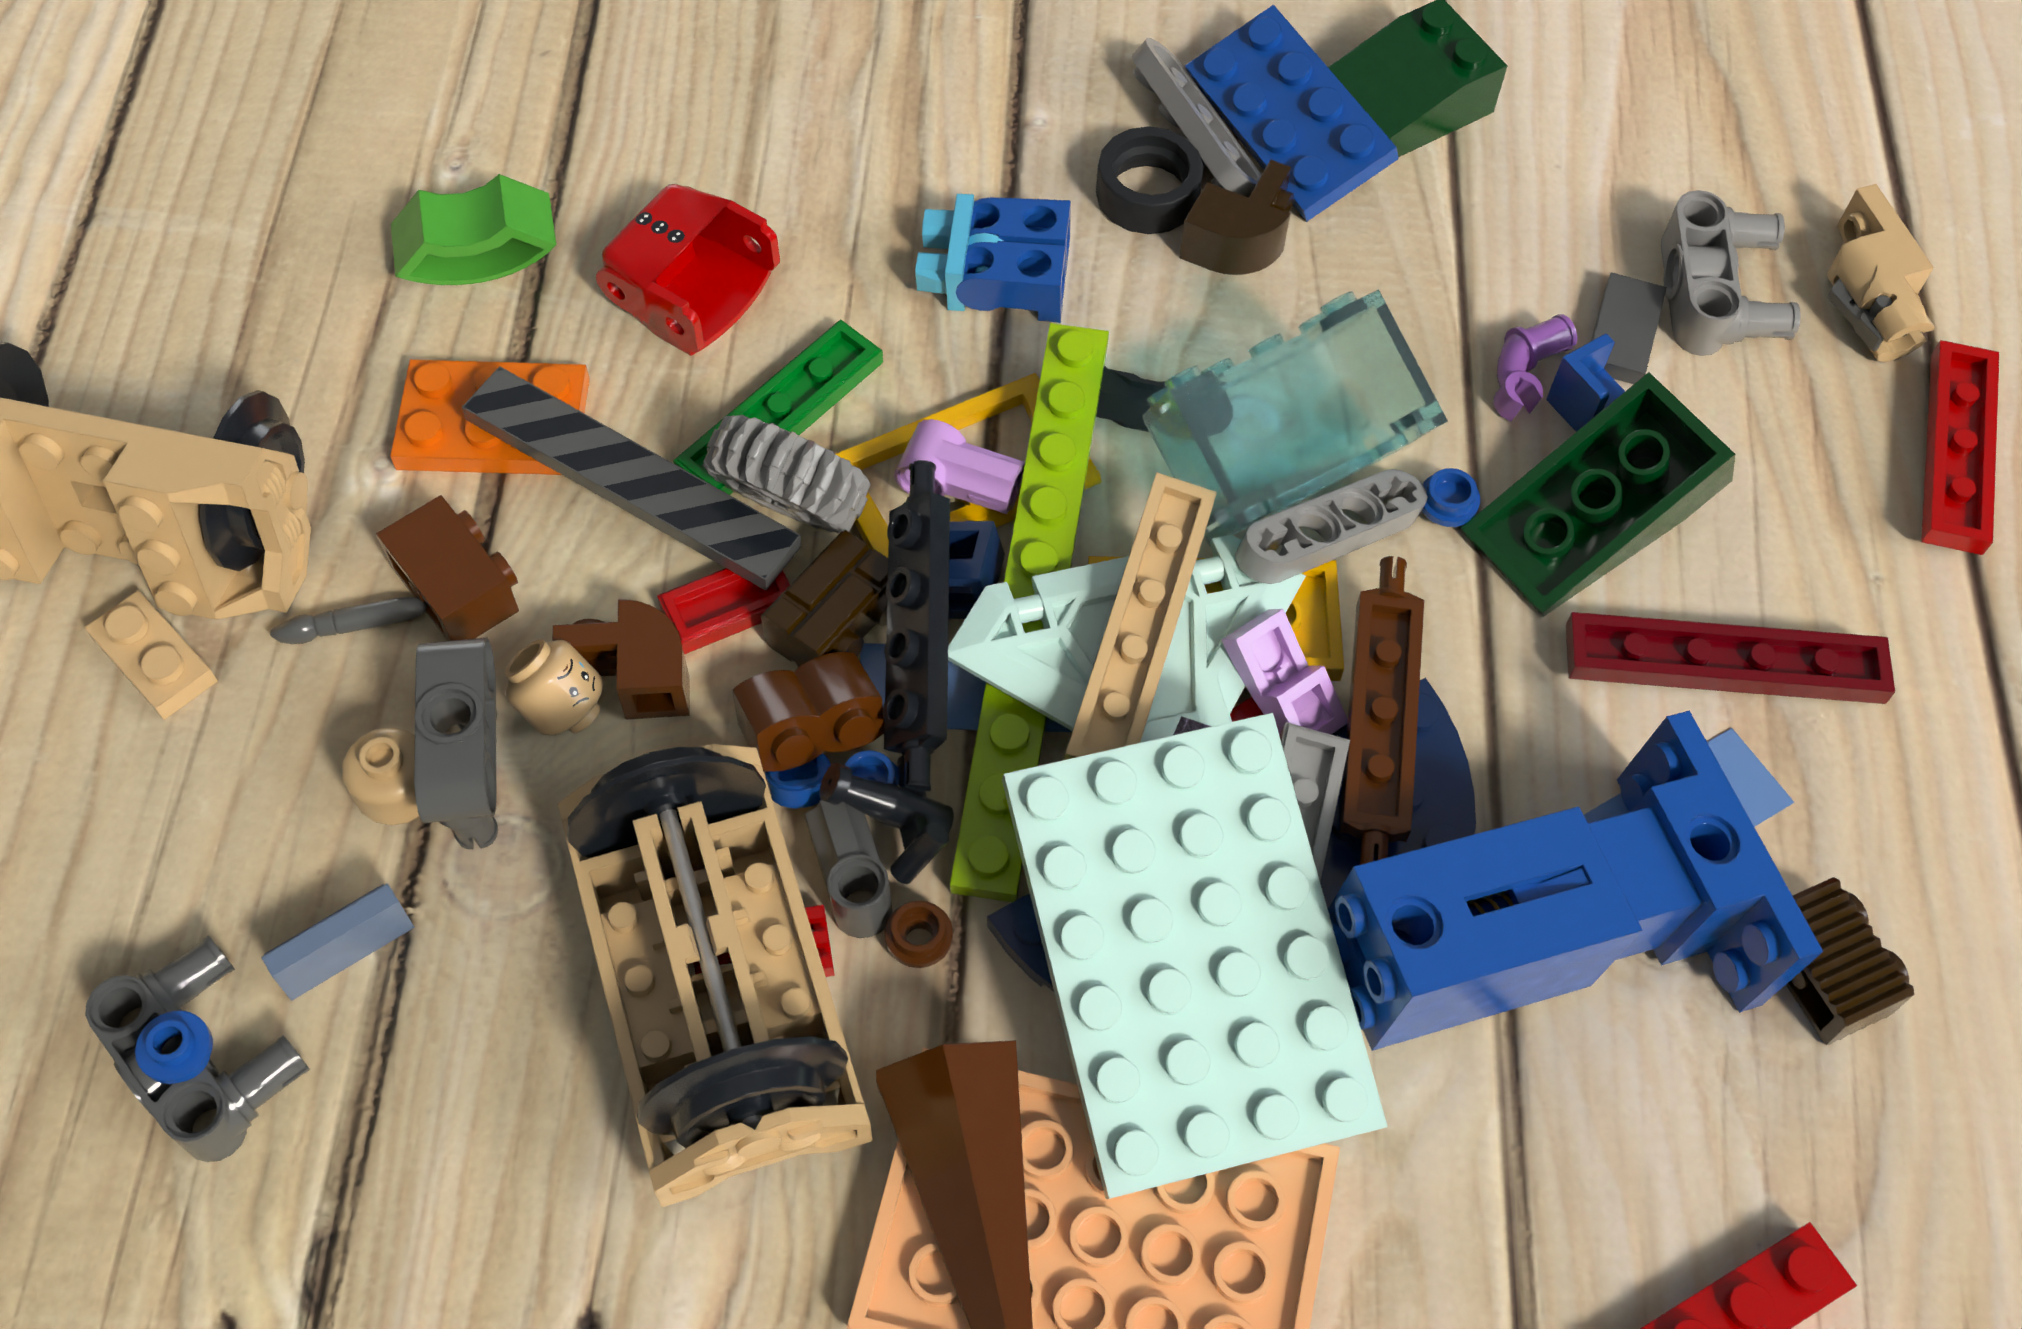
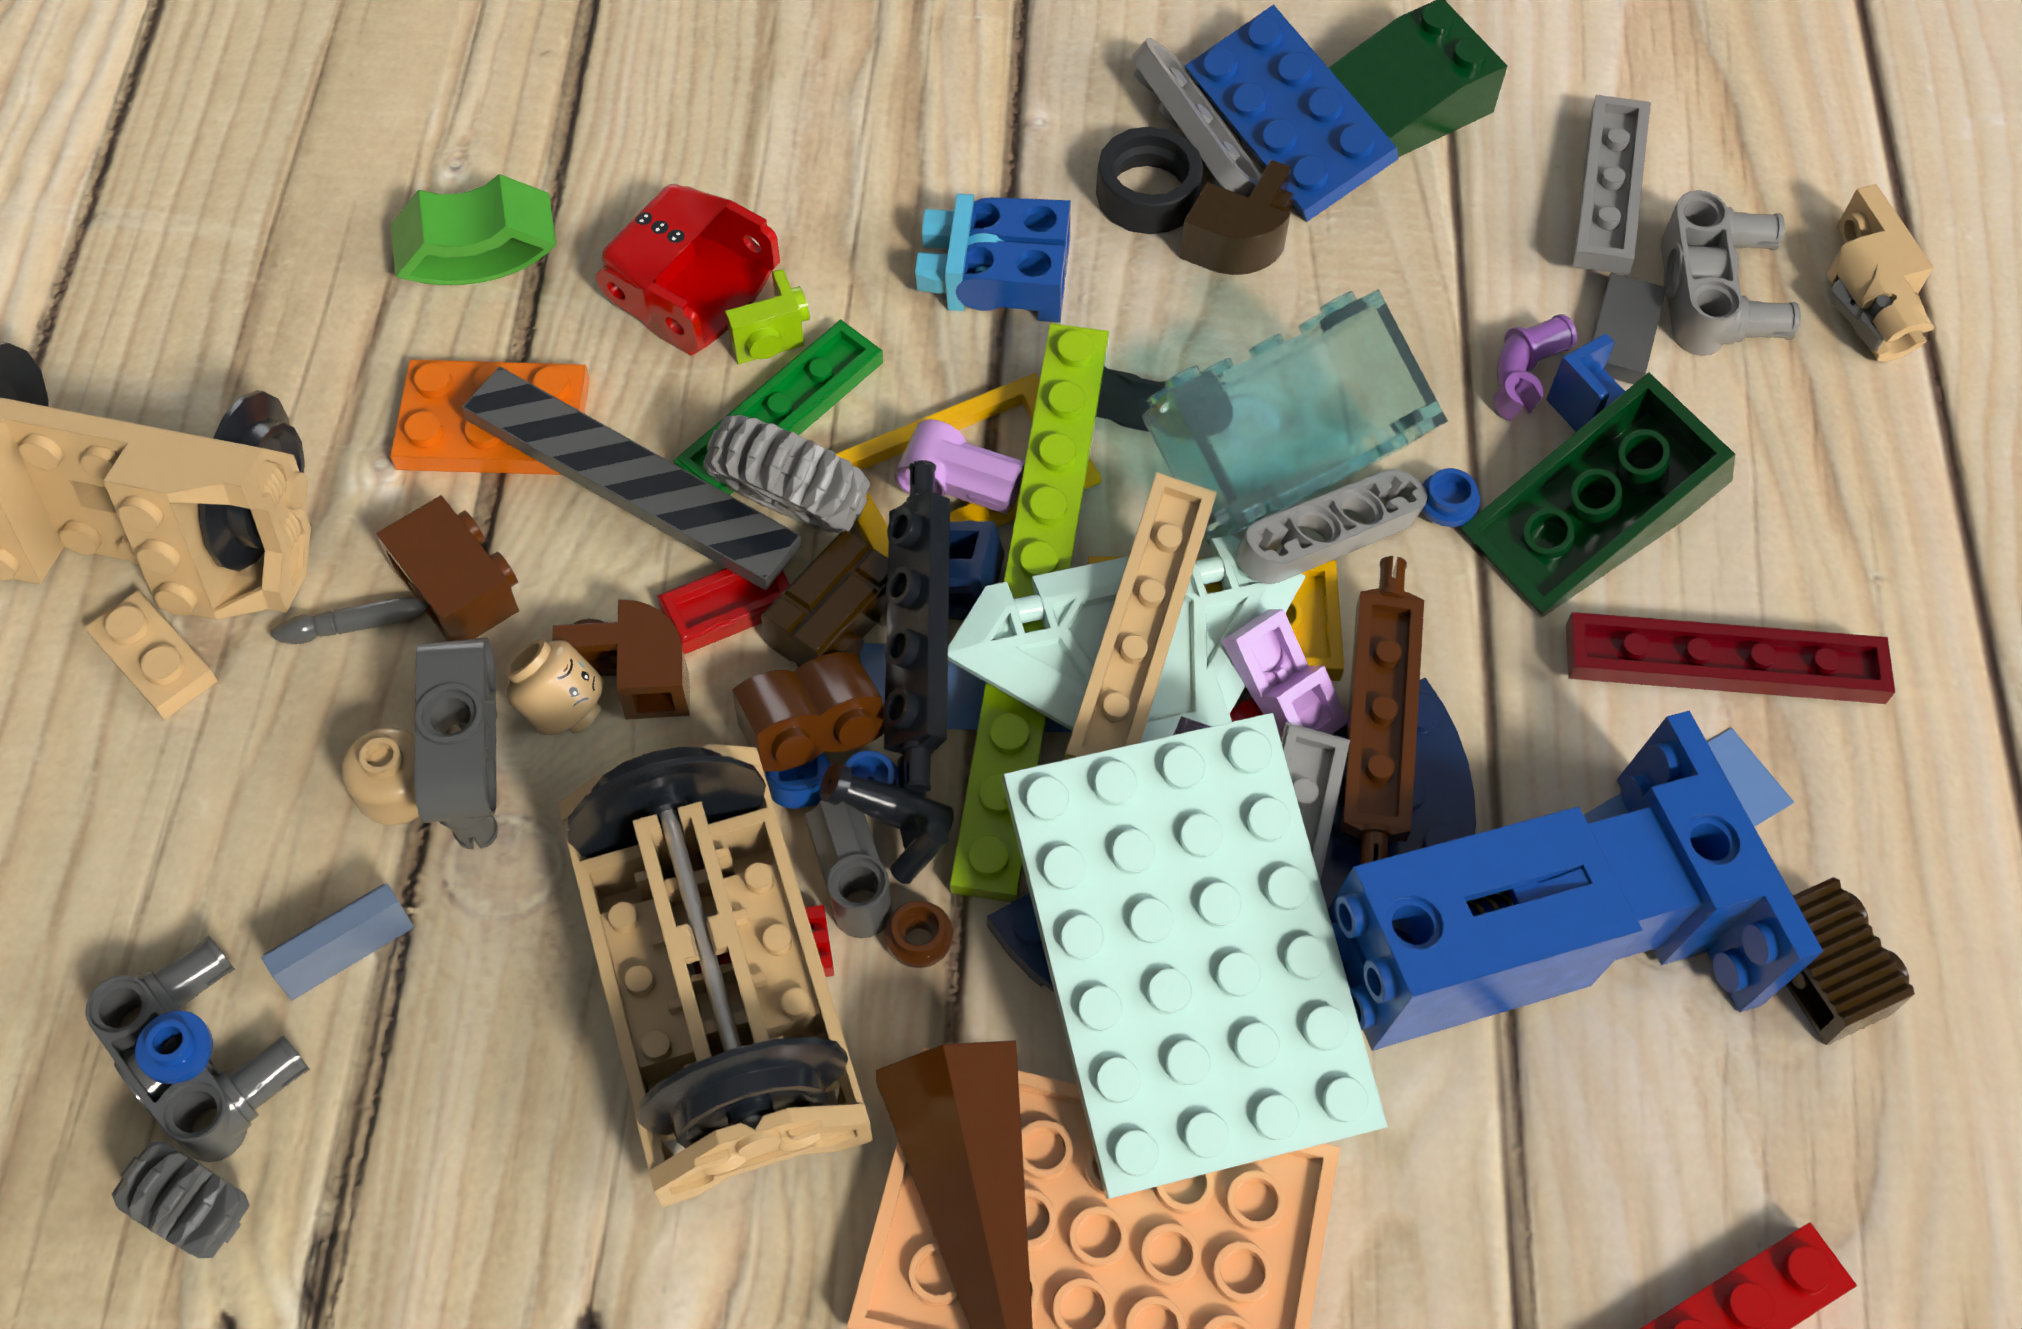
(180, 1200): none -> dark grey gear
(769, 325): none -> lime bracket
(1612, 185): none -> light grey plate
(1961, 448): red plate -> none

